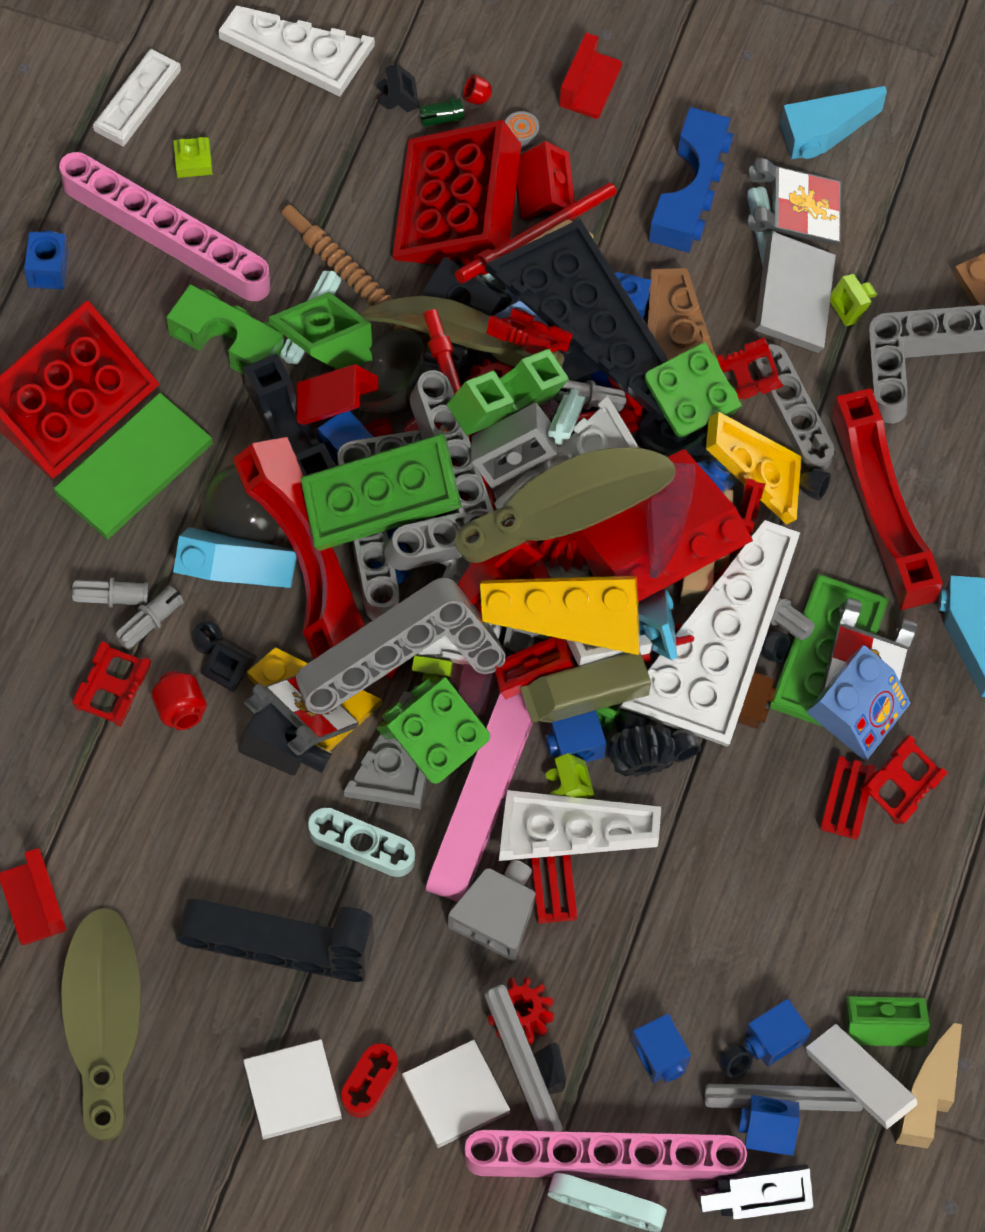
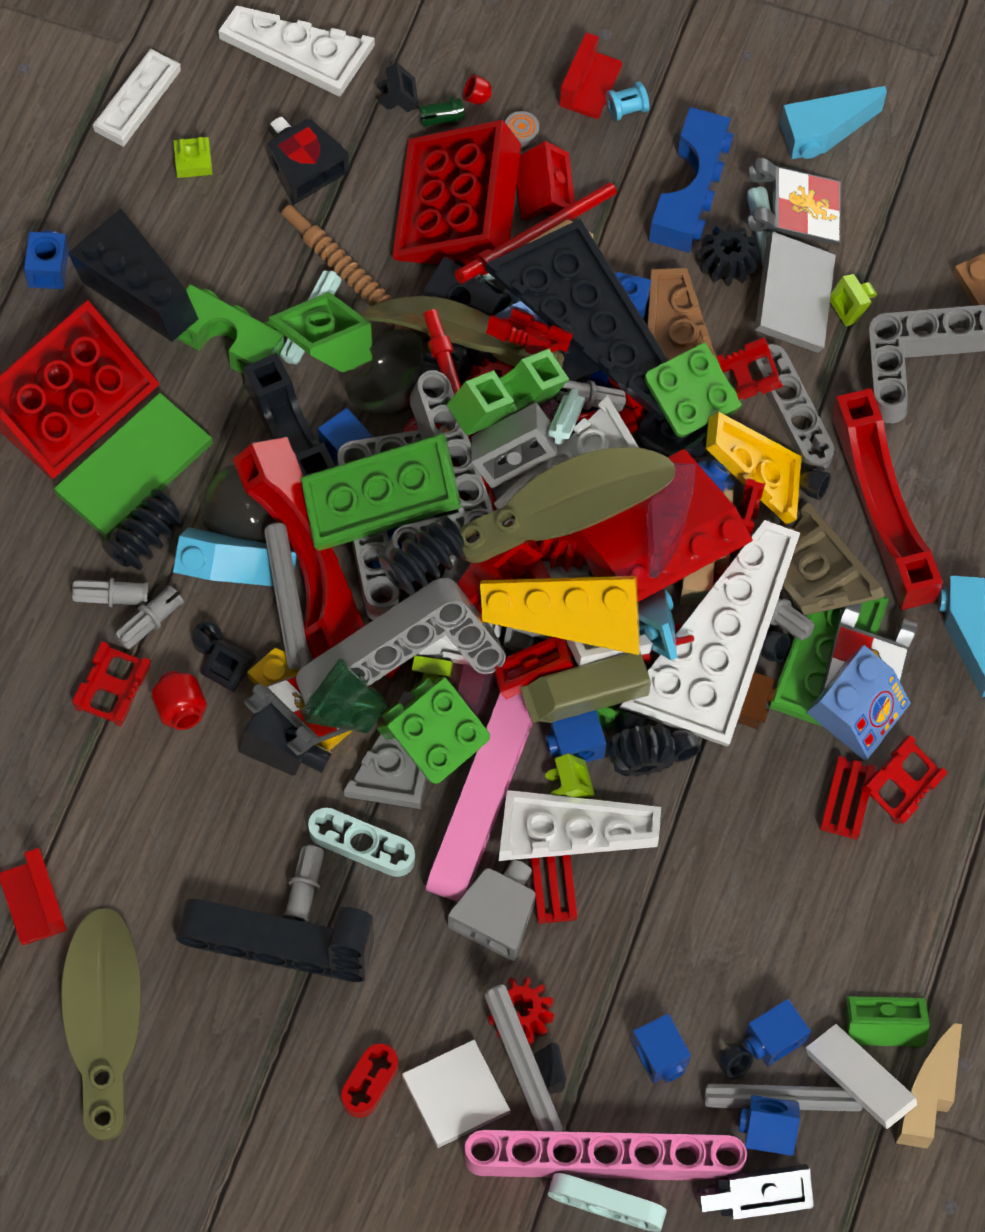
(132, 275): none -> black wedge
(143, 530): none -> black piece
(173, 239): bright pink beam -> none
(287, 596): none -> light grey axle
(292, 1089): white tile -> none
(304, 883): none -> light grey axle
(305, 157): none -> black torso
(333, 393): red panel -> none
(345, 701): none -> clear green wing
(379, 427): red hinge -> none
(424, 555): none -> black piece
(627, 101): none -> medium azure bush
(729, 255): none -> black gear
(825, 570): none -> dark tan wing

